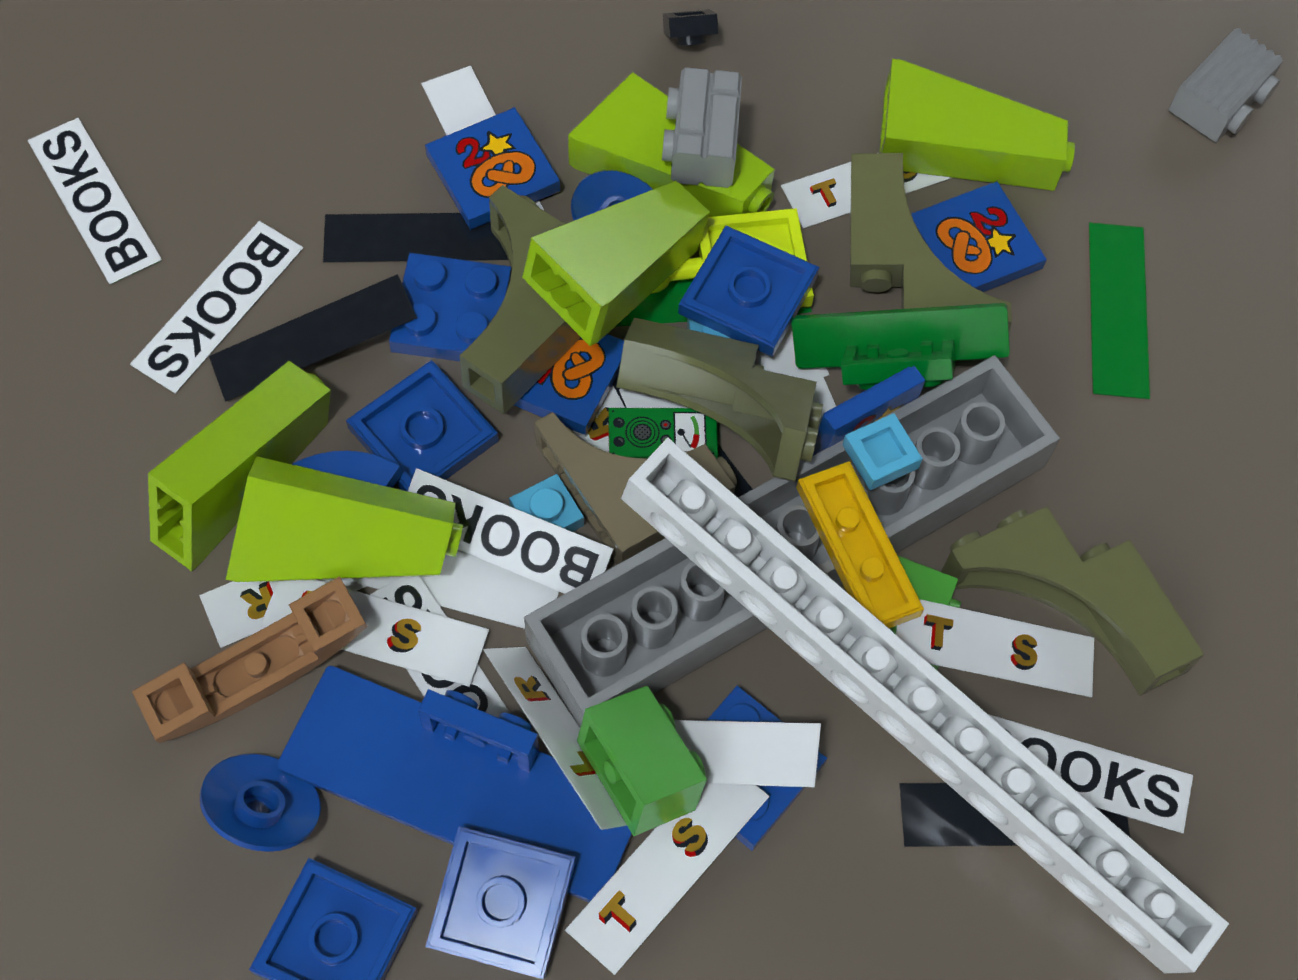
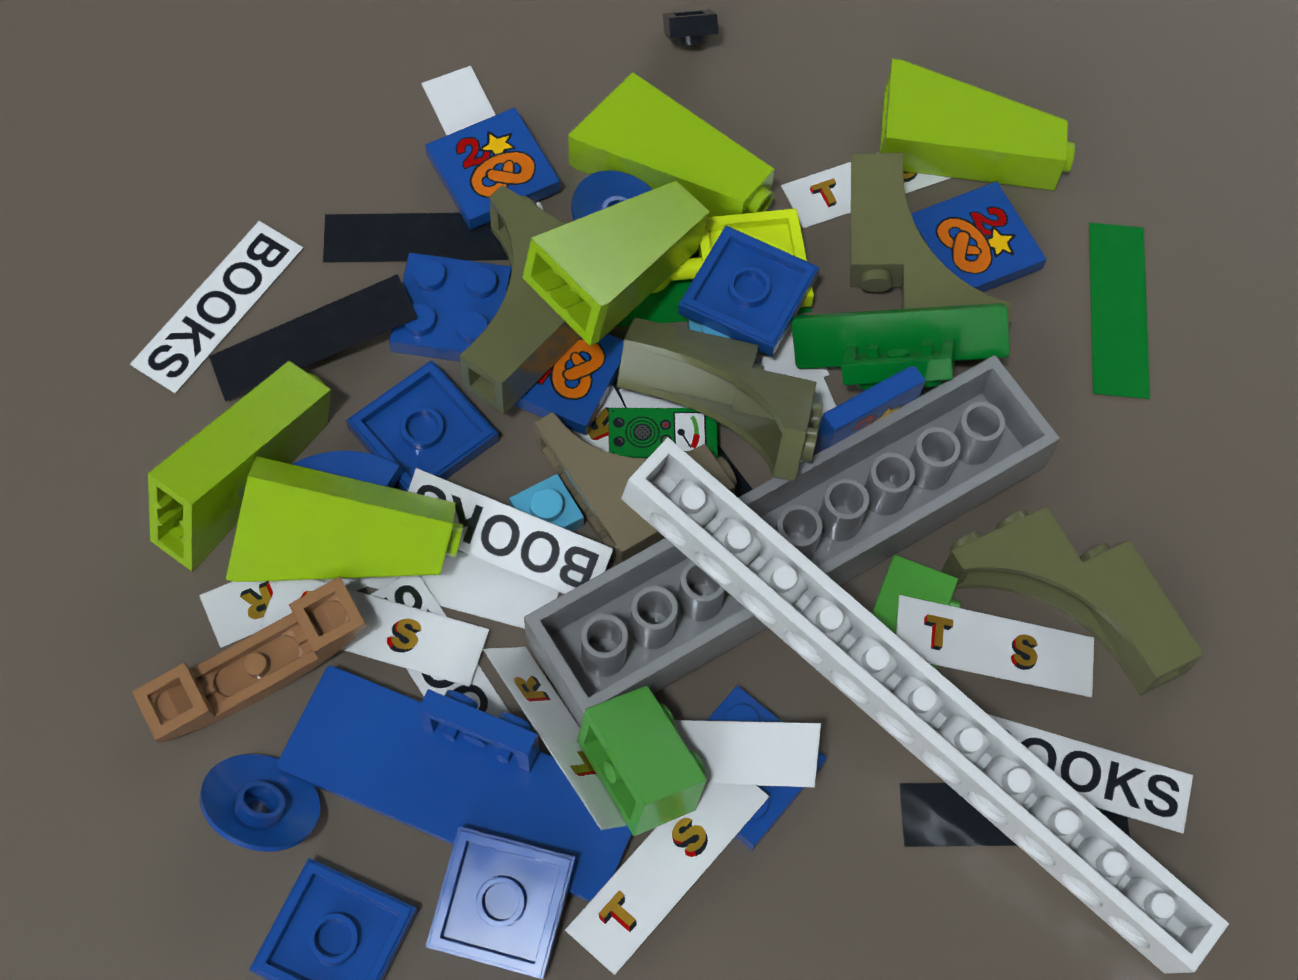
(94, 201): white sticker -> none
(705, 127): light grey brick -> none
(859, 544): yellow tile -> none
(882, 451): medium azure plate -> none
(1226, 85): light grey brick -> none

